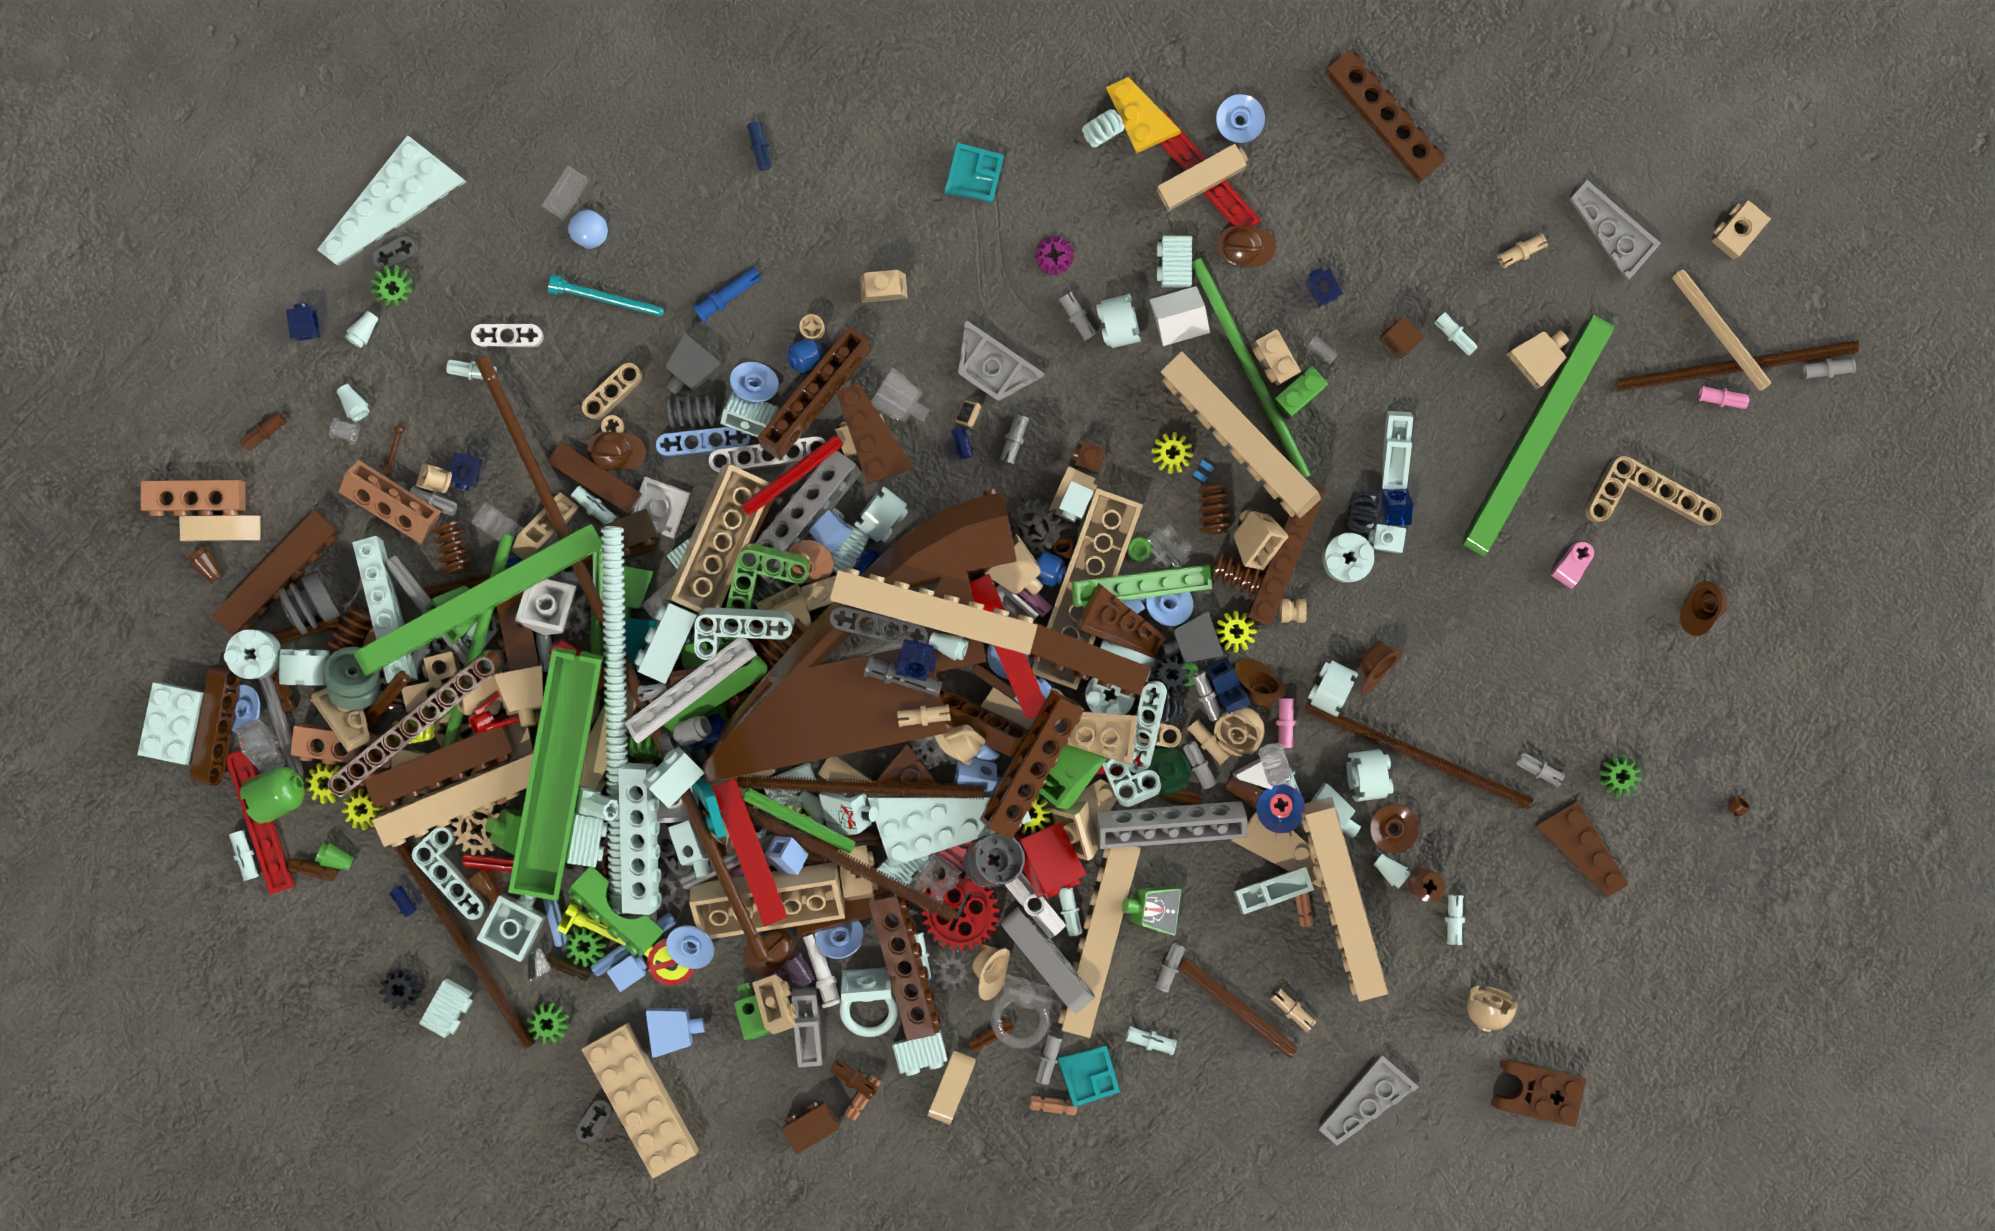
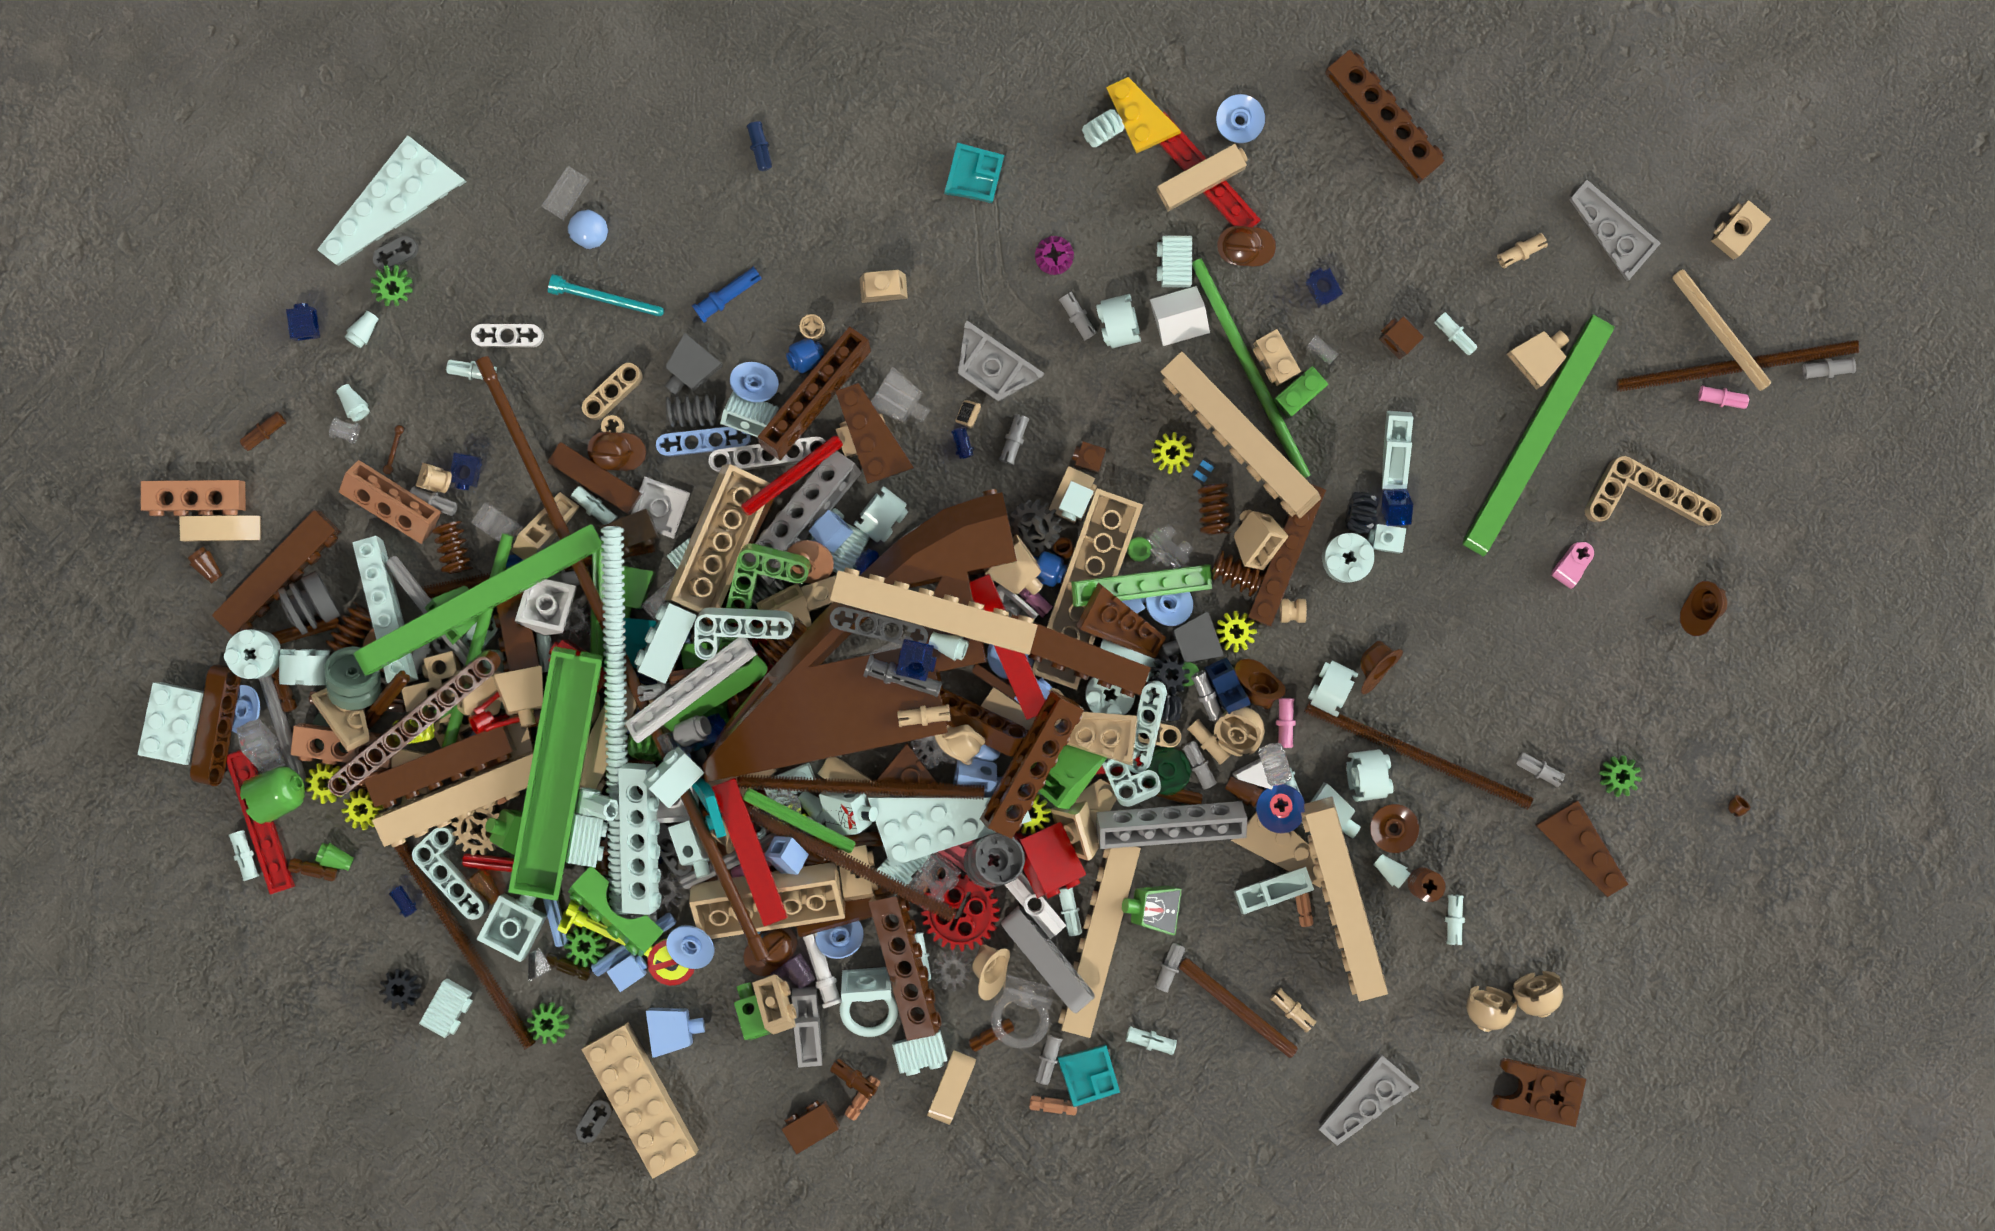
(1538, 994): none -> tan cylinder

